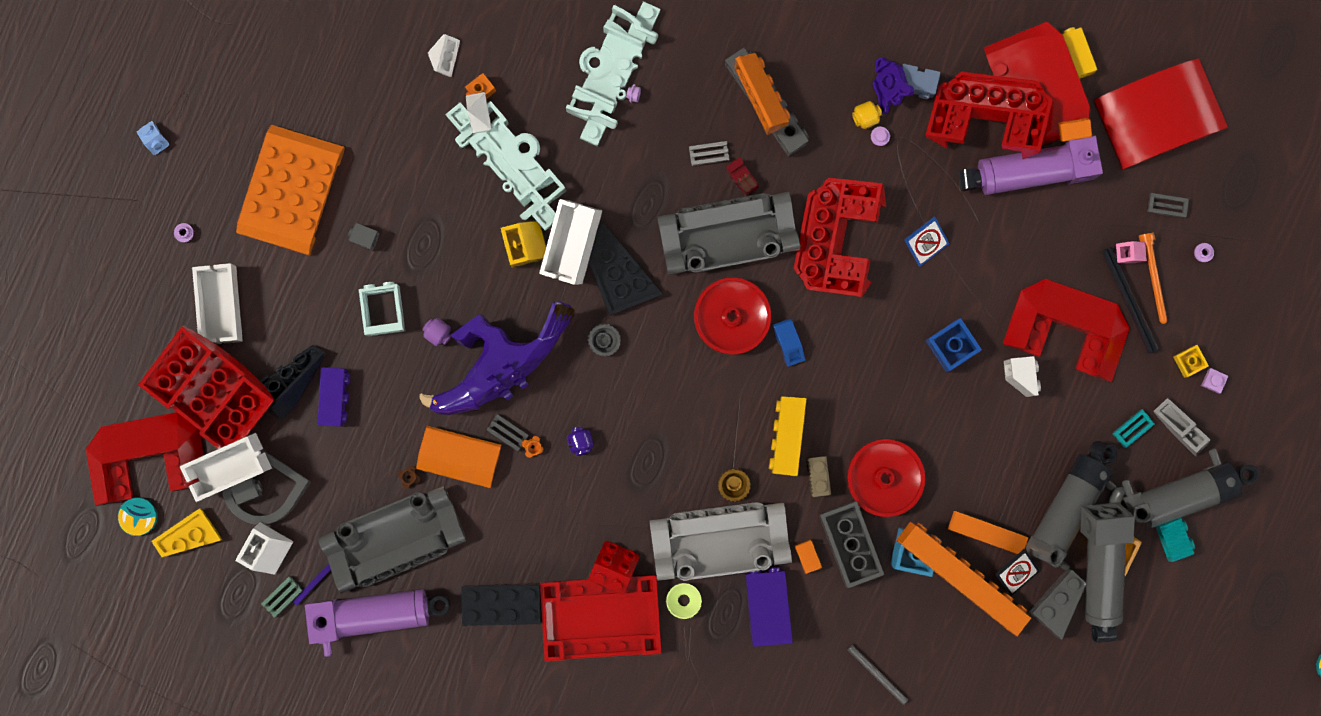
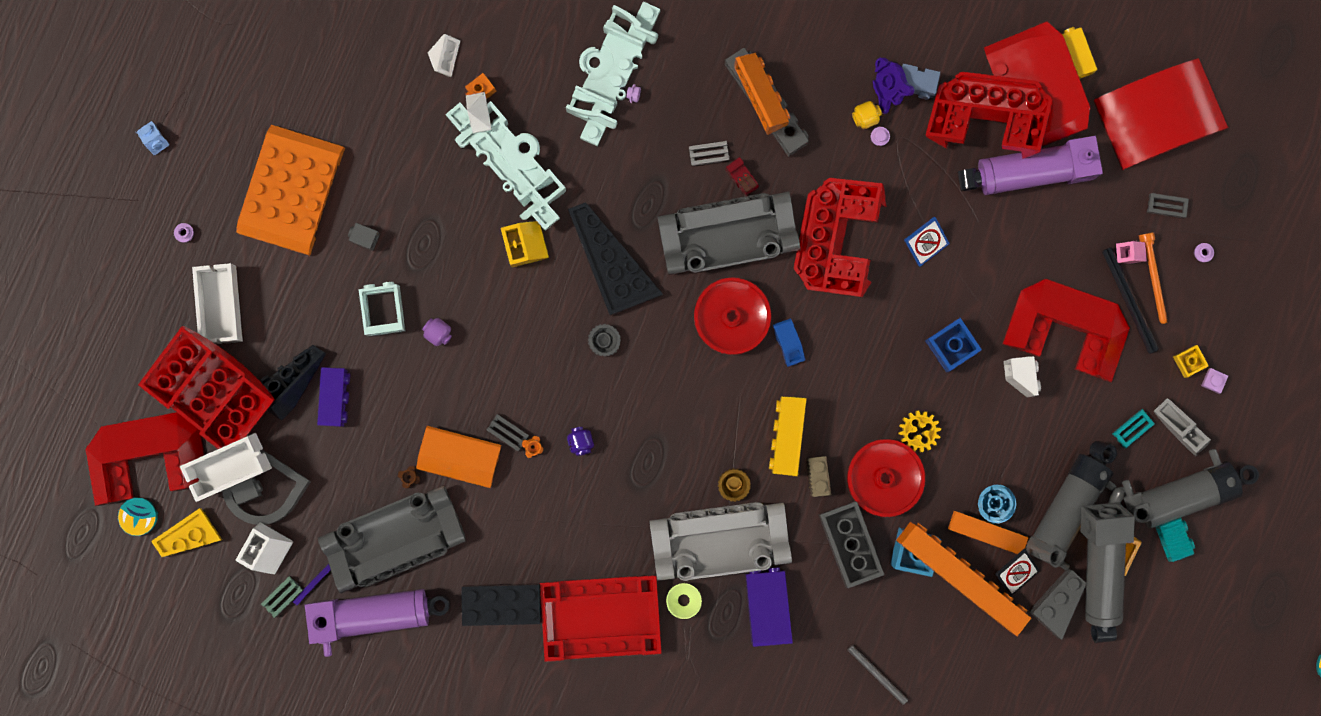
(501, 362): dark purple animal -> none
(570, 242): white piece -> none
(614, 567): red bracket -> none
(808, 556): orange piece -> none
(922, 420): none -> yellow gear
(997, 504): none -> dark azure cone
(1075, 129): orange piece -> none

